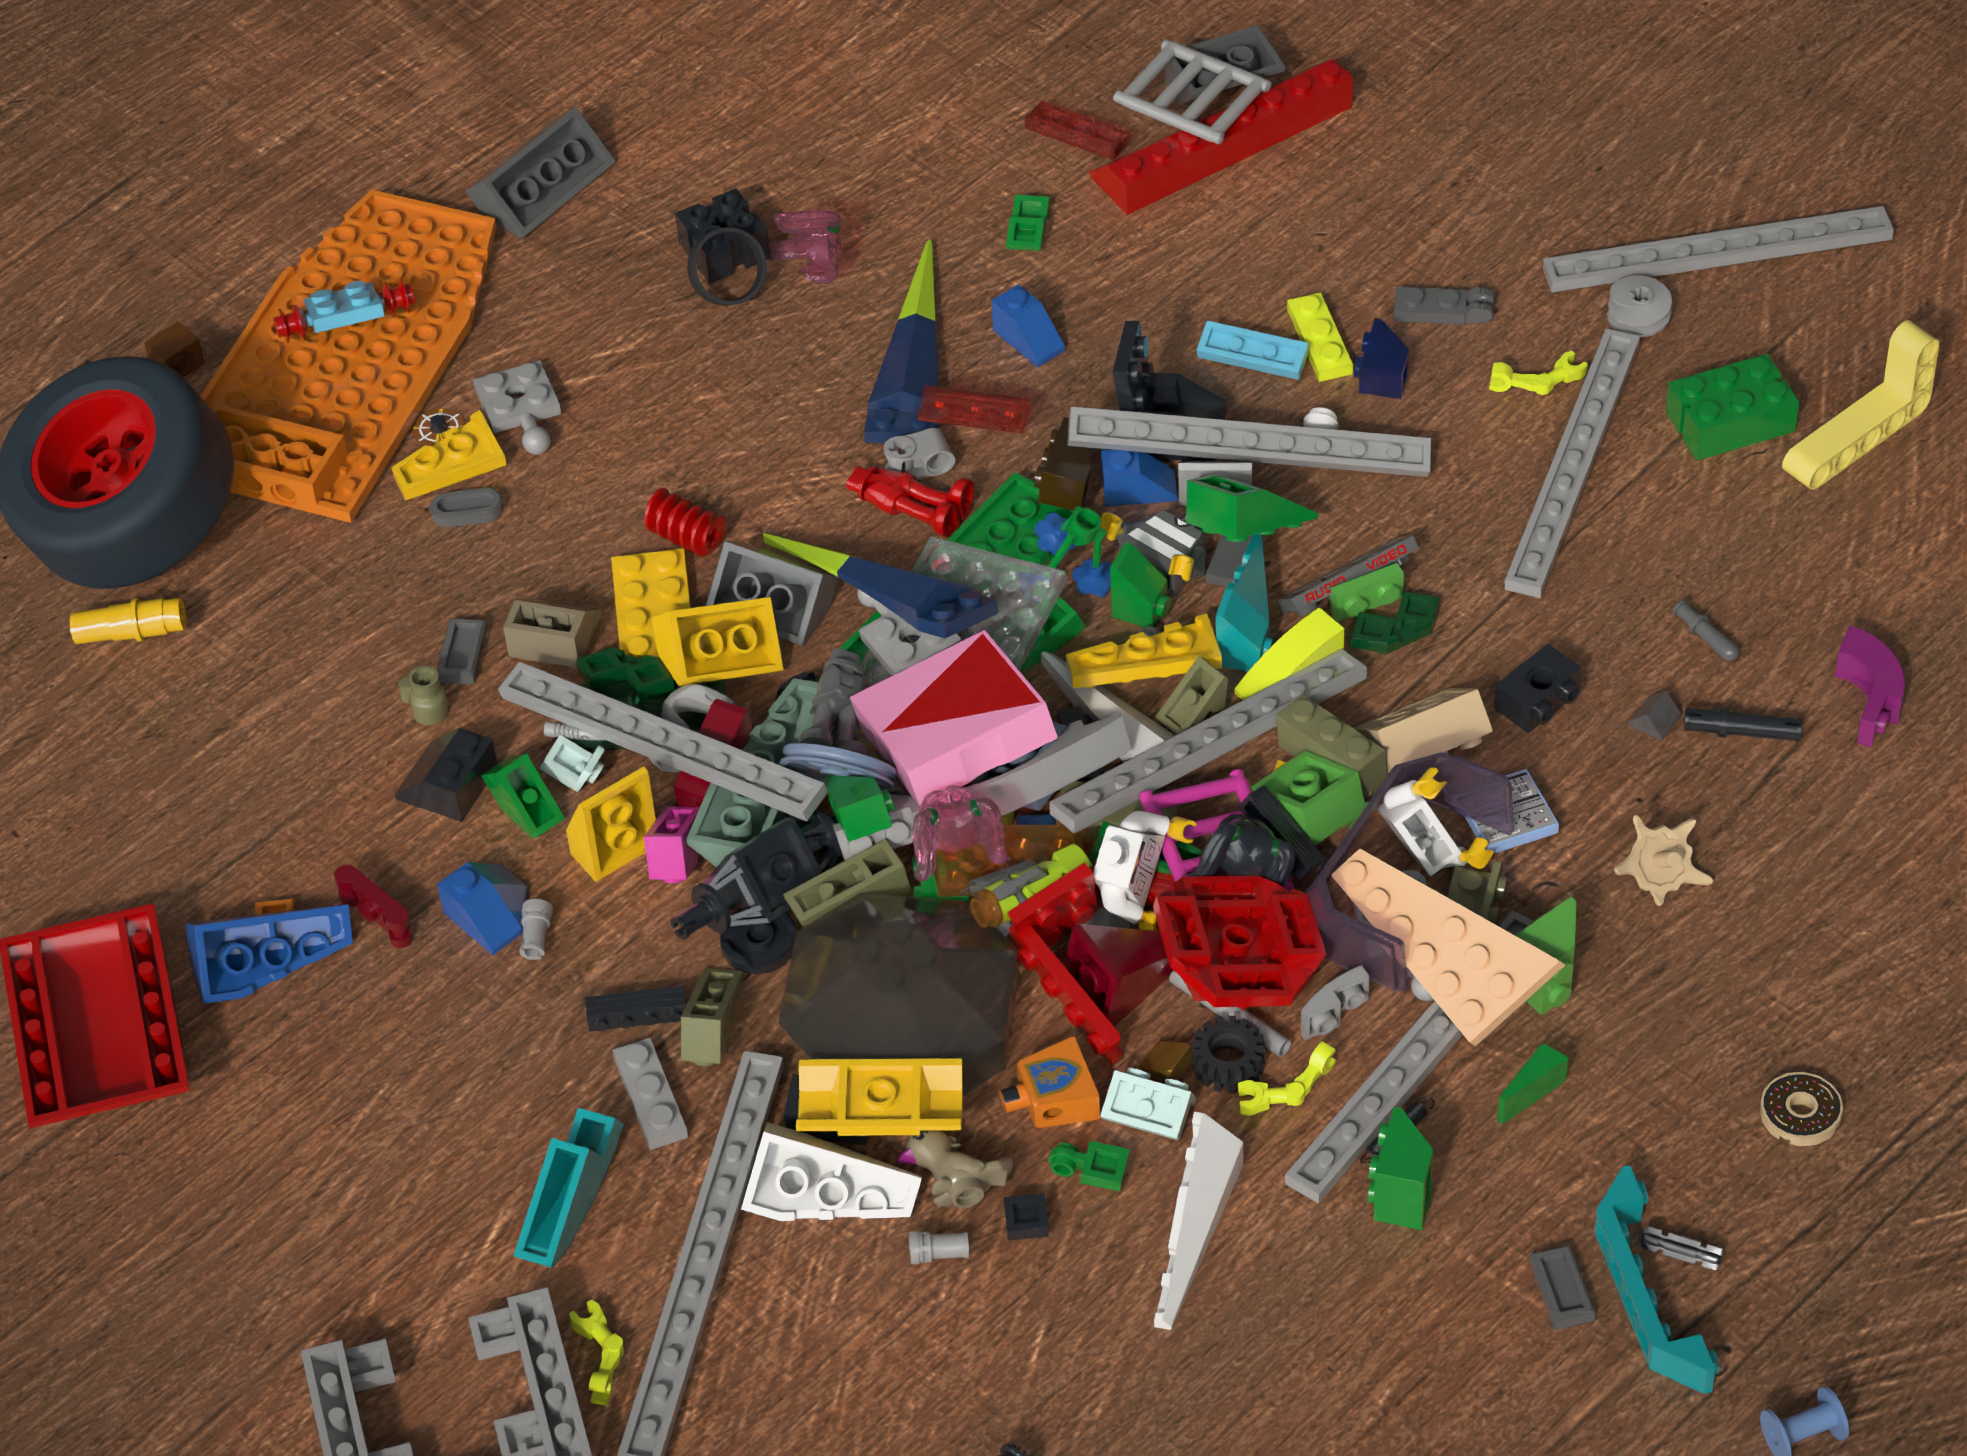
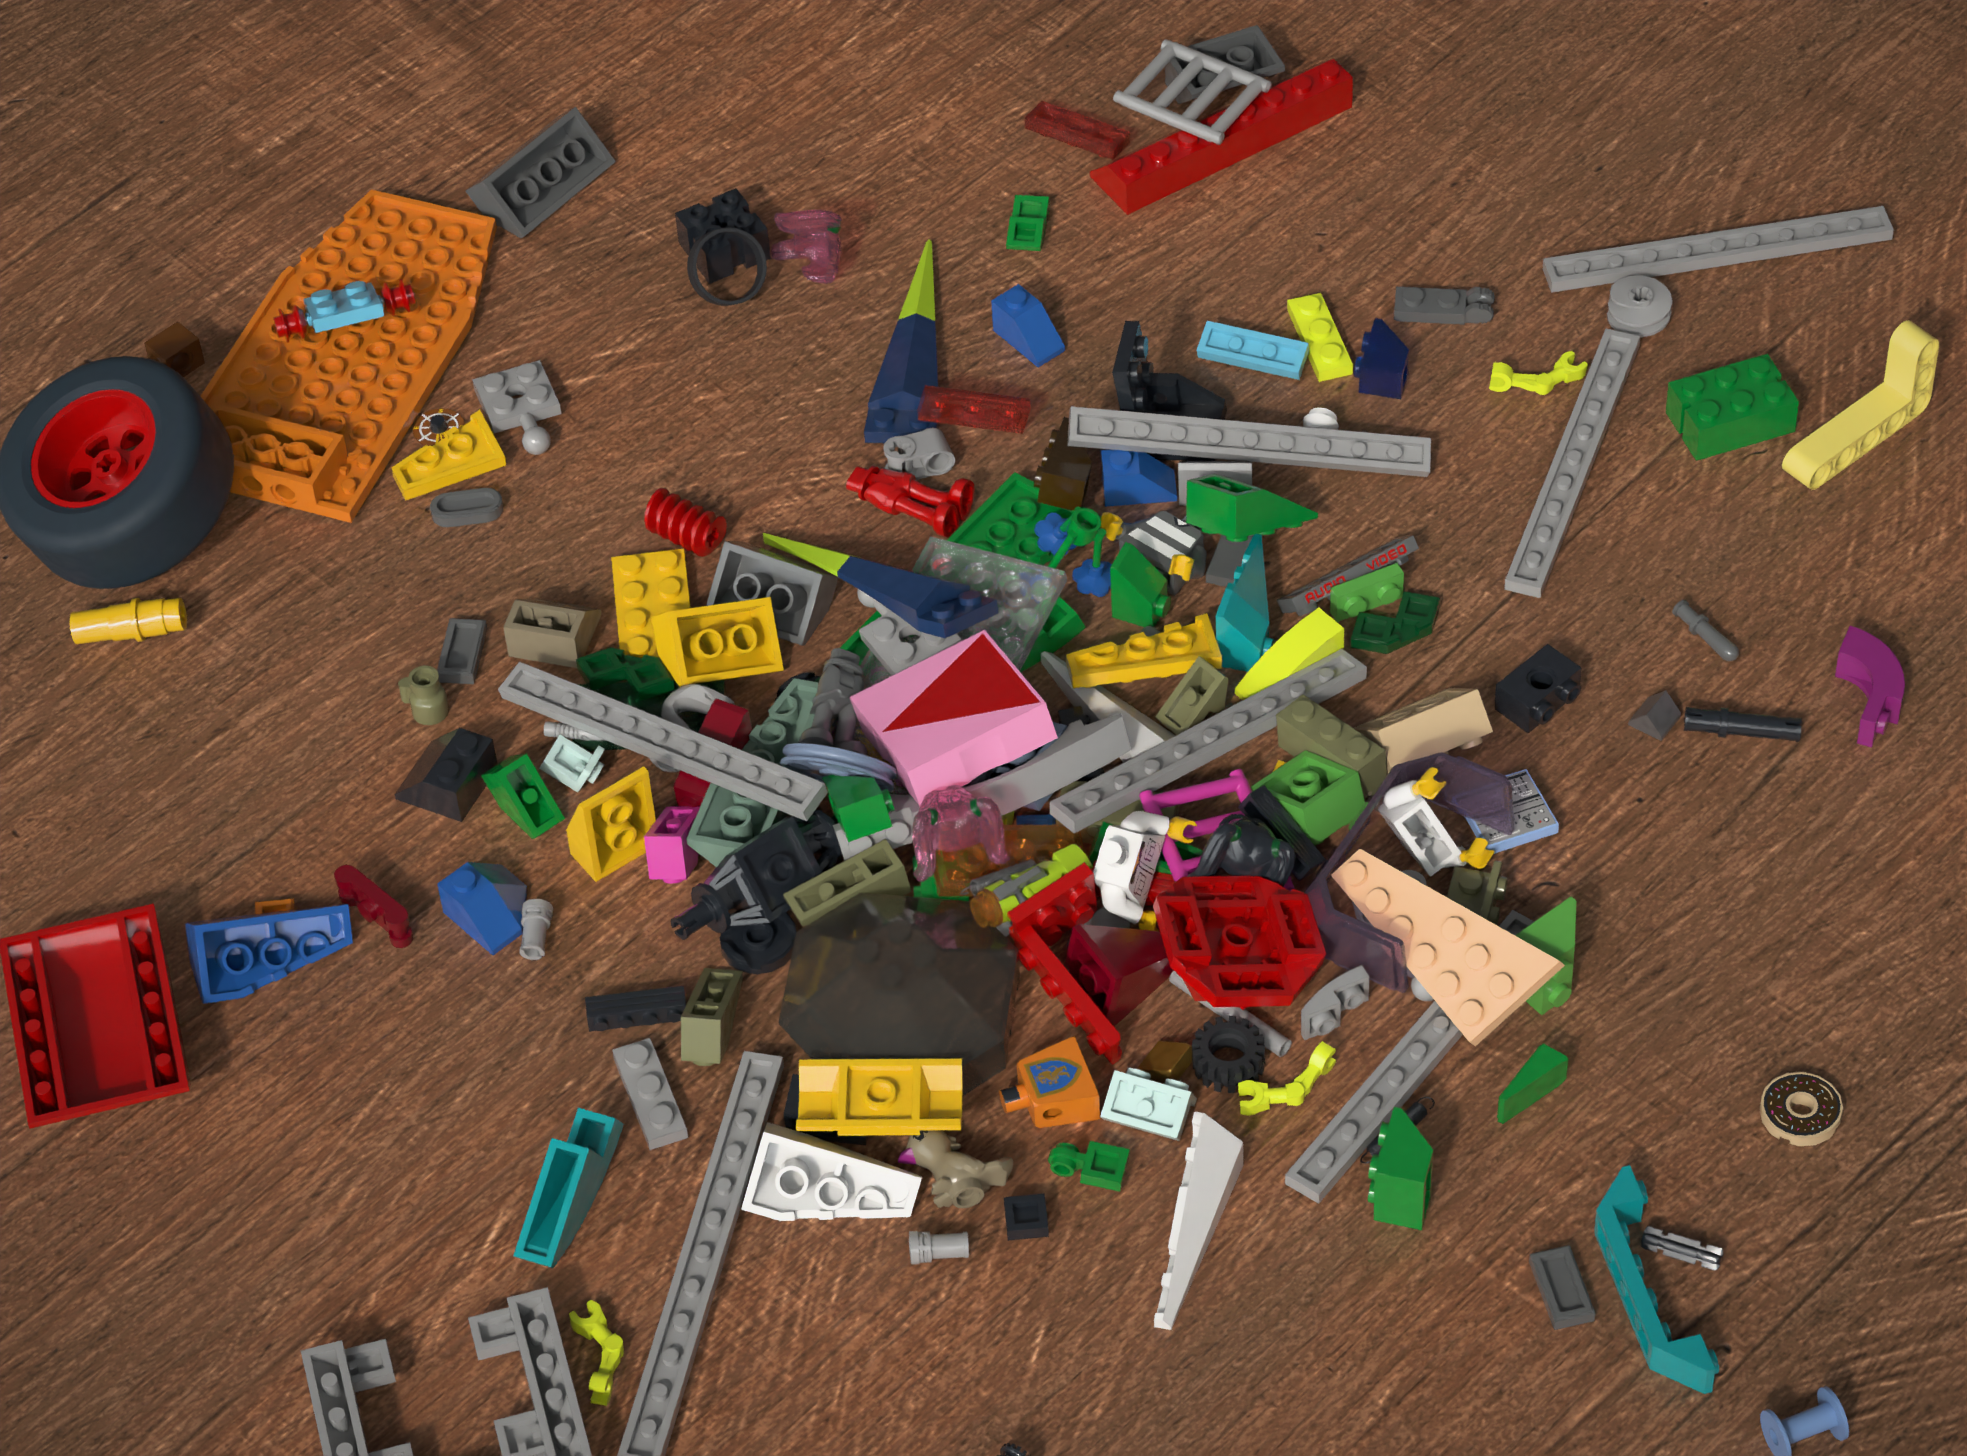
(1662, 859): tan piece -> none

